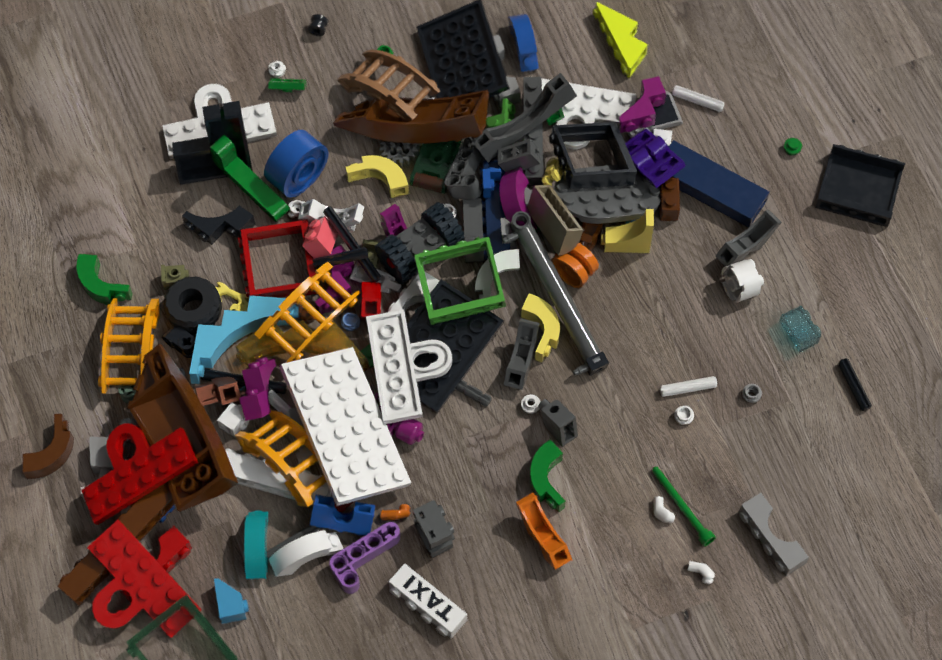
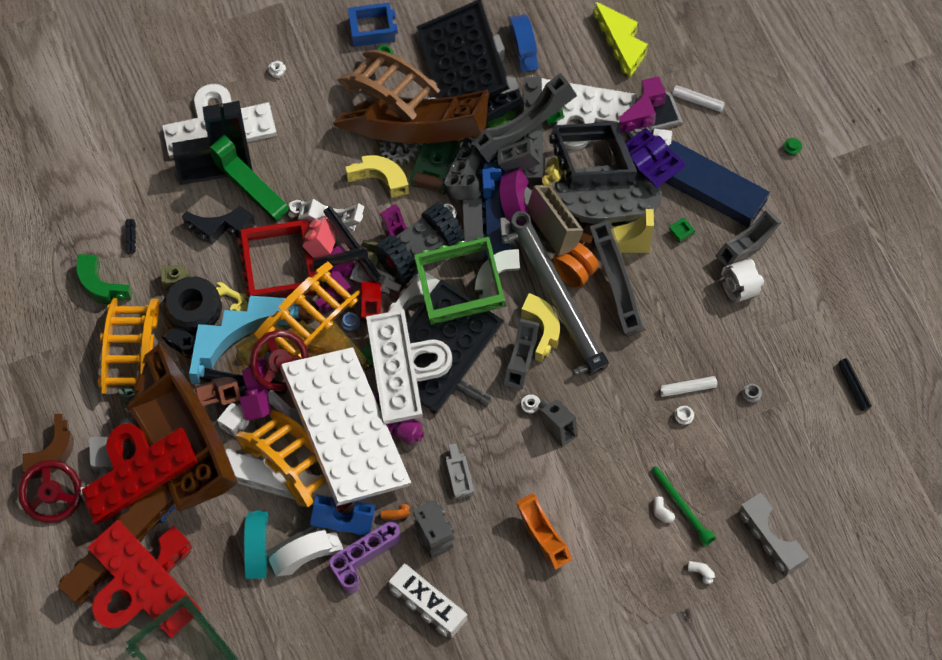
(49, 491): none -> dark red piece
(130, 236): none -> black axle
(230, 603): dark azure slope -> none
(274, 358): none -> dark red piece
(287, 85): green plate -> none
(296, 163): blue piece -> none
(318, 25): black wheel -> none
(374, 36): none -> blue window
(459, 473): none -> light grey hinge
(503, 104): none -> black wing
(543, 461): green arch -> none
(618, 276): none -> dark grey arch
(670, 200): reddish brown brick -> none
(681, 230): none -> green plate
(800, 328): clear light blue brick -> none
(860, 185): black panel -> none

